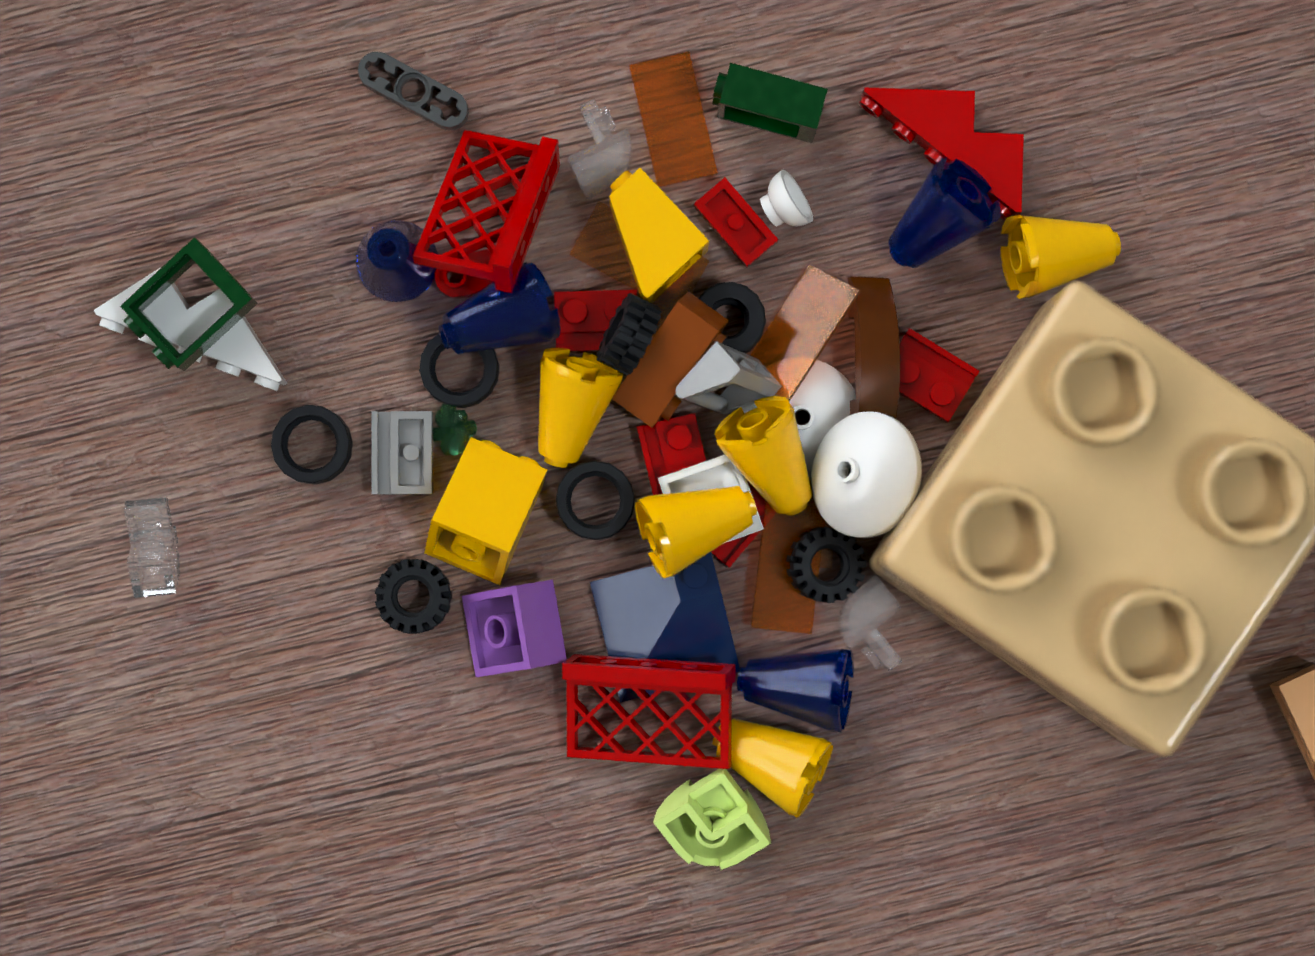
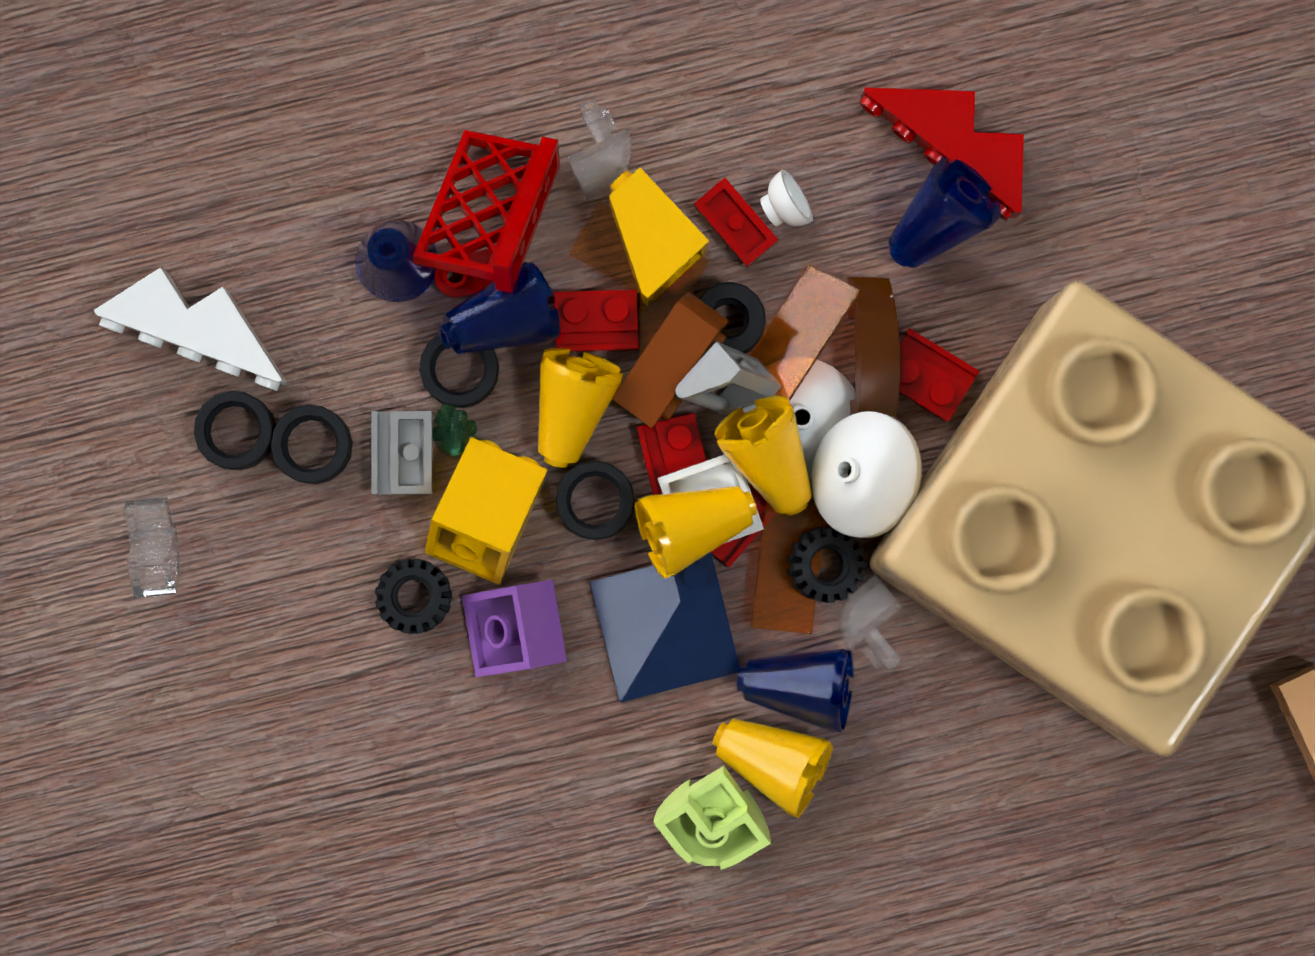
(141, 324): dark green window -> none
(204, 422): none -> black tyre
(382, 85): dark grey beam -> none
(629, 334): black tyre -> none
(643, 675): red fence -> none
(673, 119): clear orange piece -> none
(769, 102): dark green window -> none
(1054, 252): yellow cone -> none

